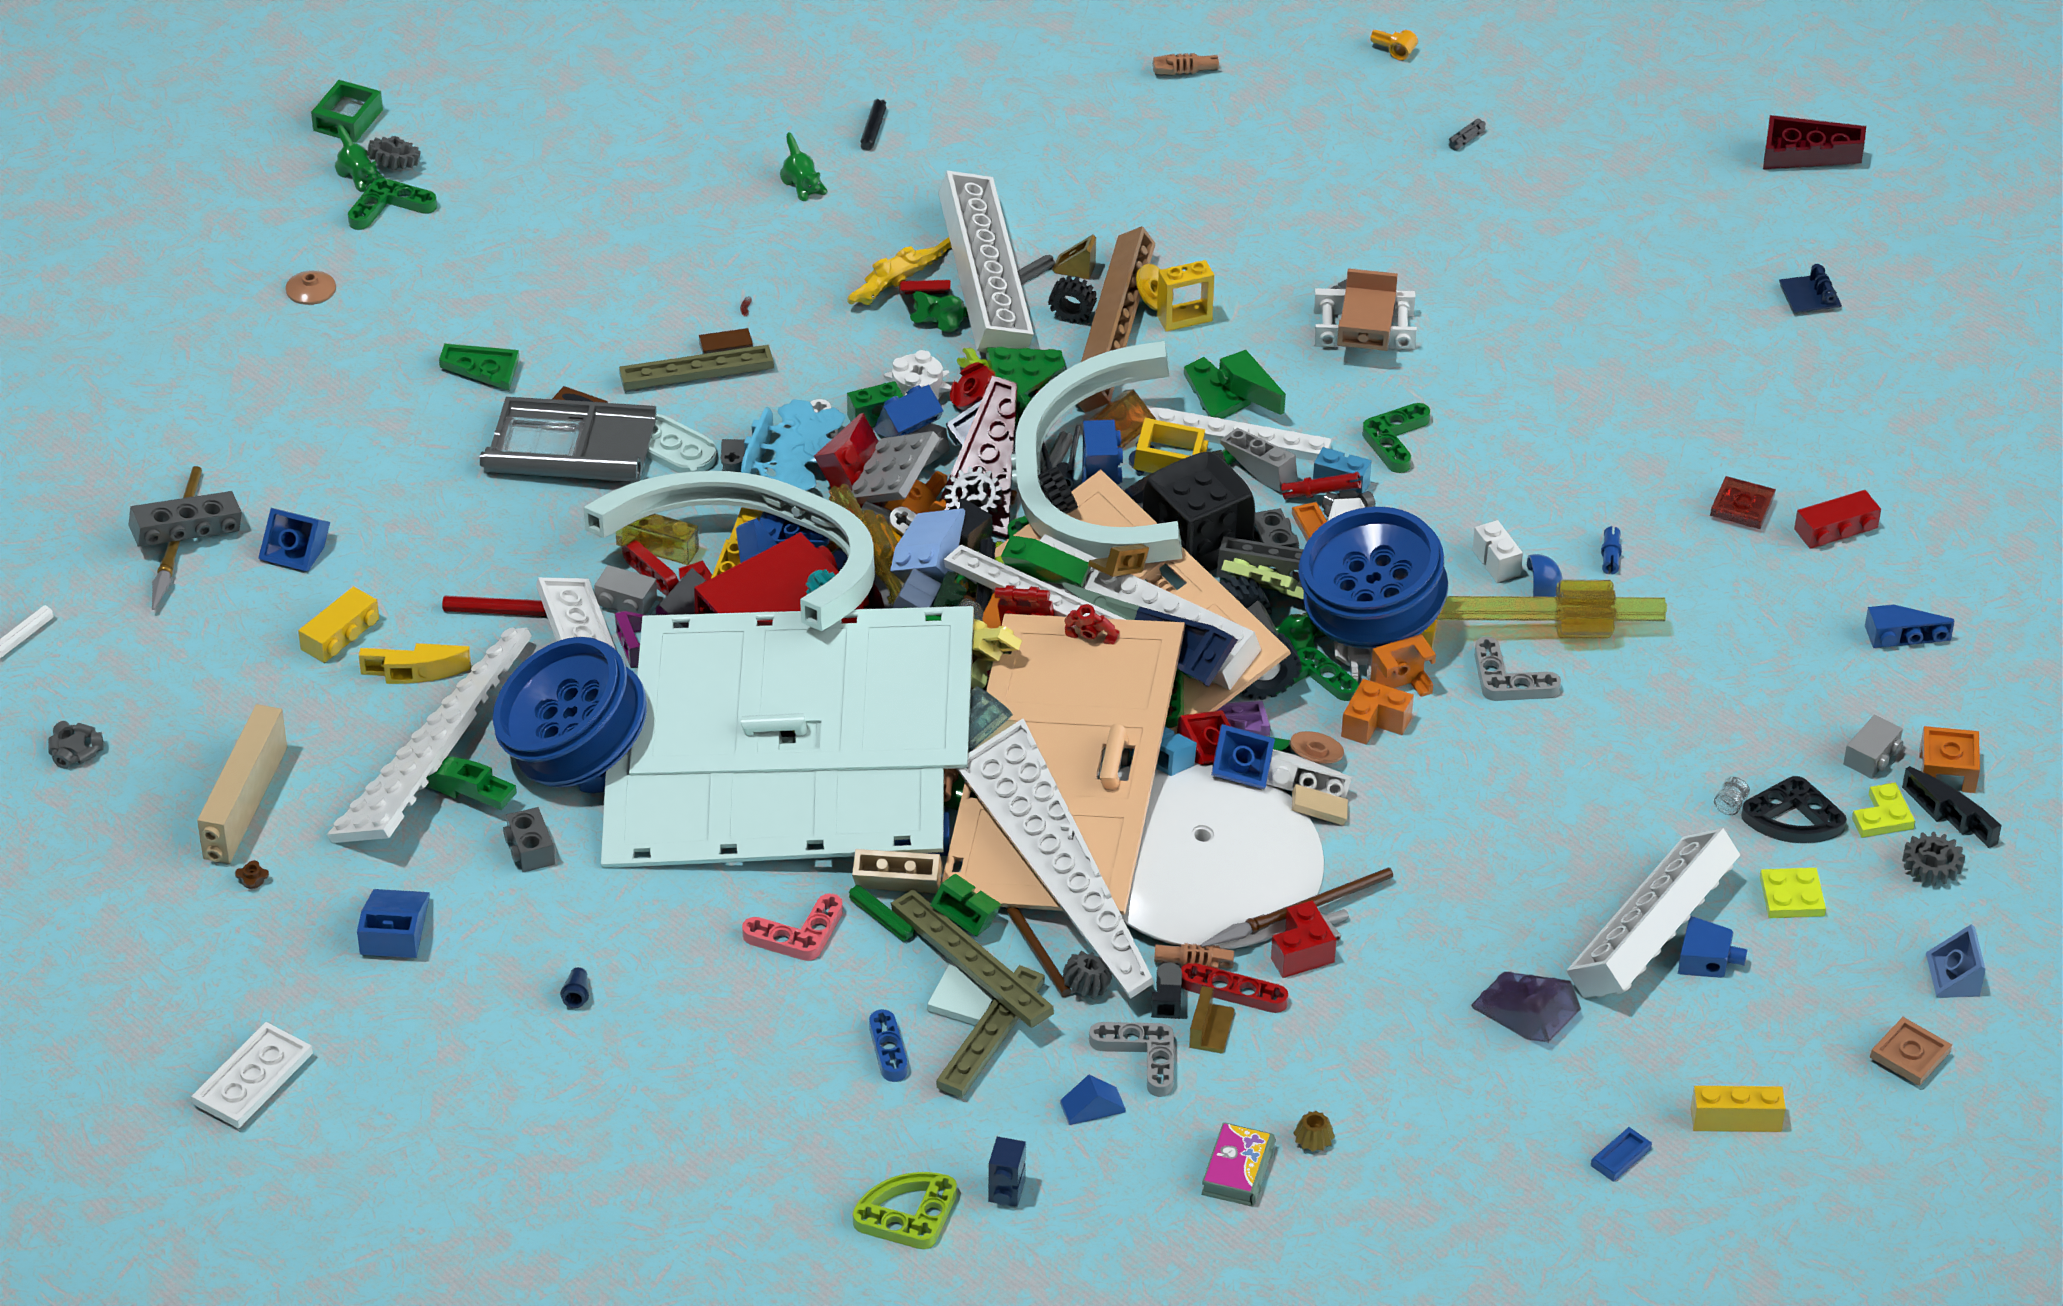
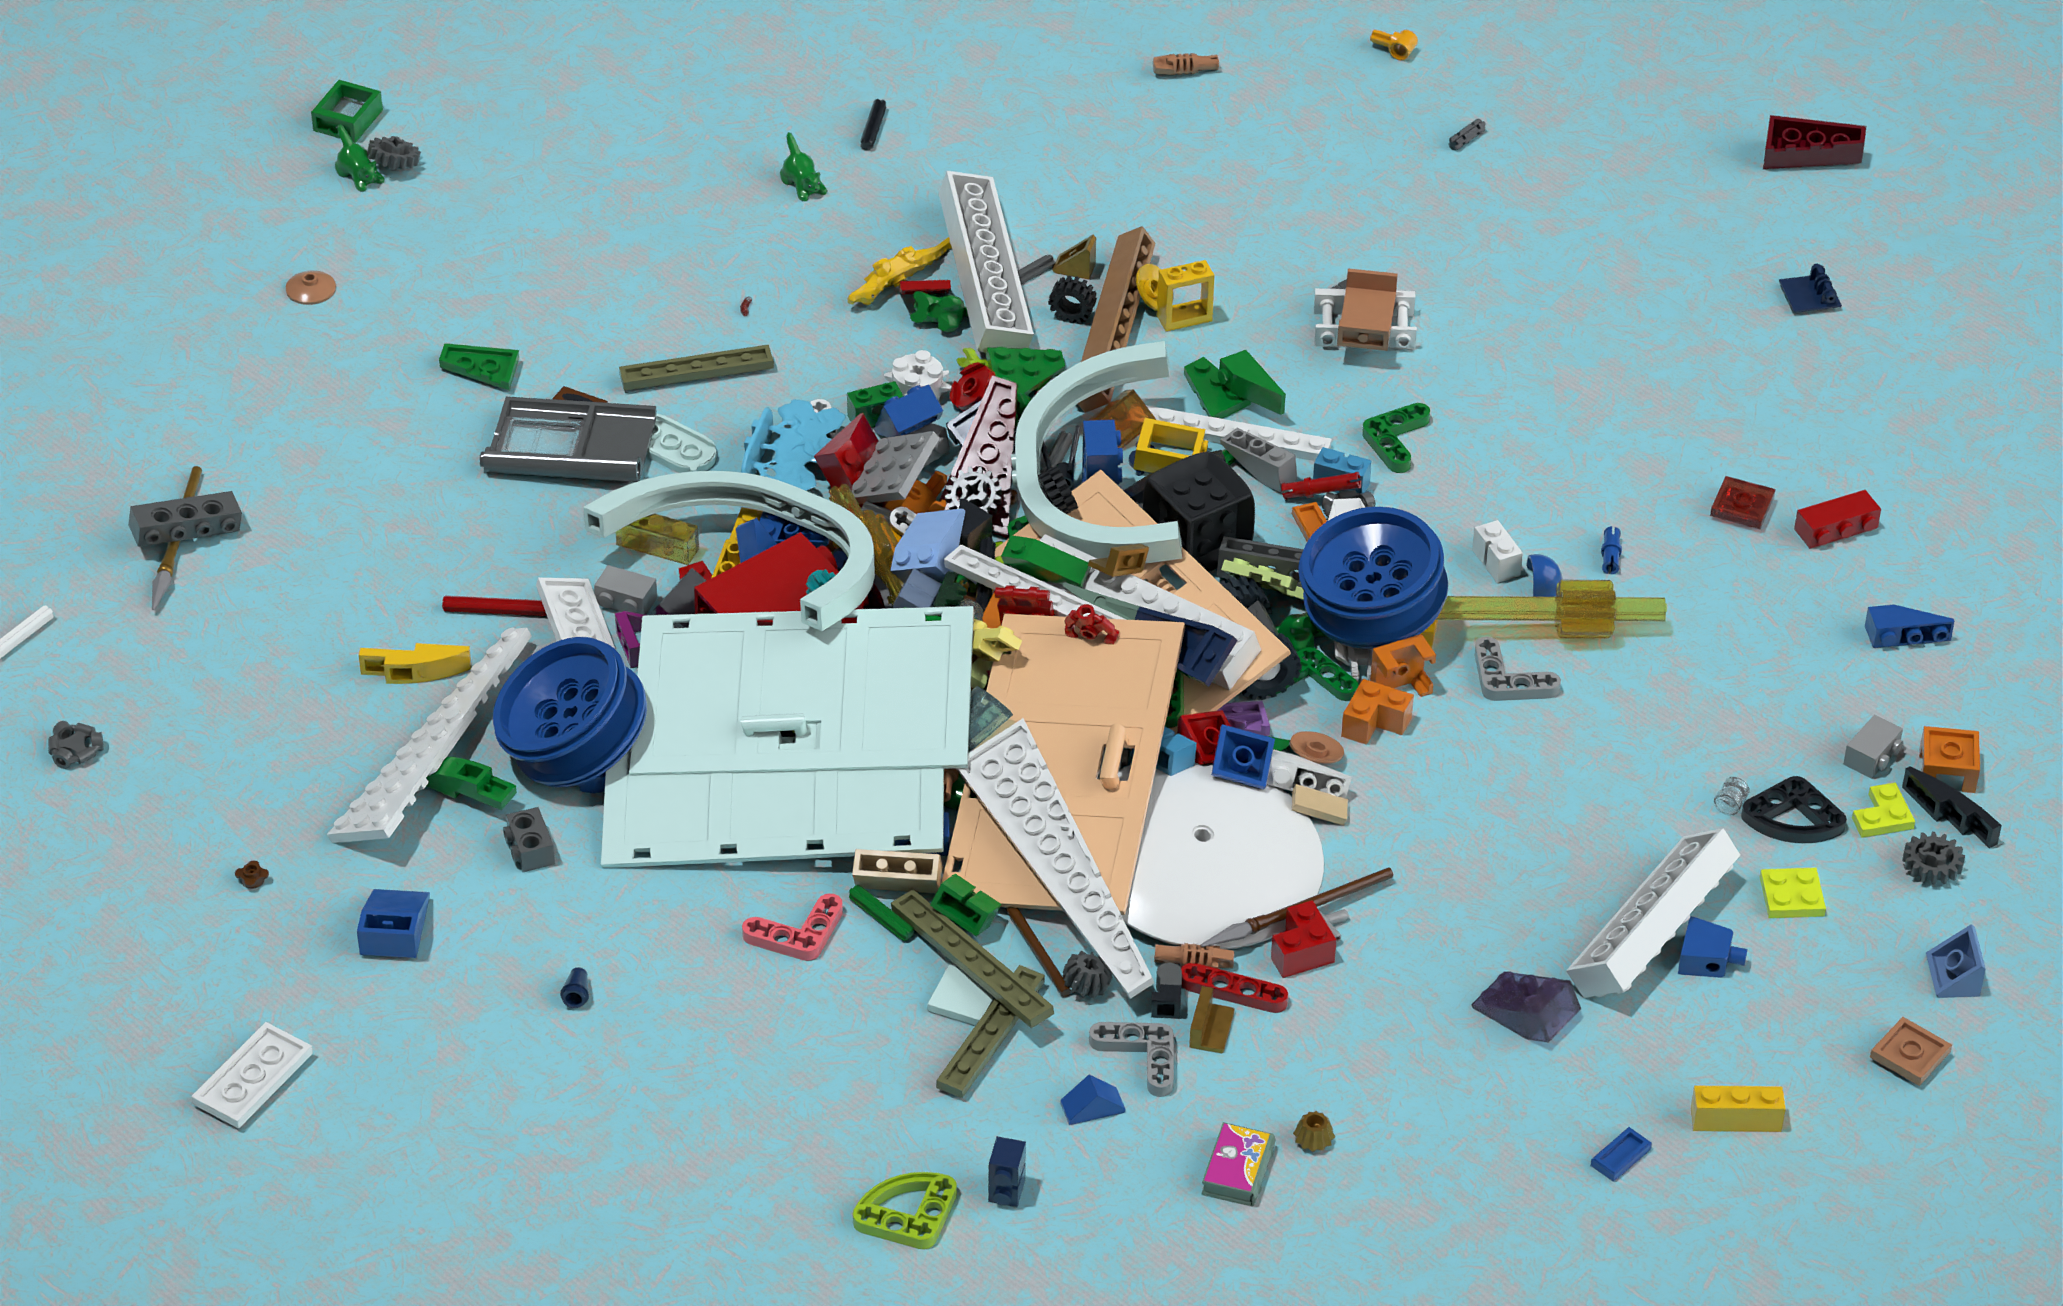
(242, 784): tan brick -> none
(293, 539): blue slope -> none
(338, 624): yellow brick -> none
(386, 192): green beam -> none
(649, 565): red beam -> none
(725, 341): reddish brown tile -> none
(732, 454): dark grey piece -> none
(890, 1035): blue beam -> none
(1274, 529): dark grey brick -> none

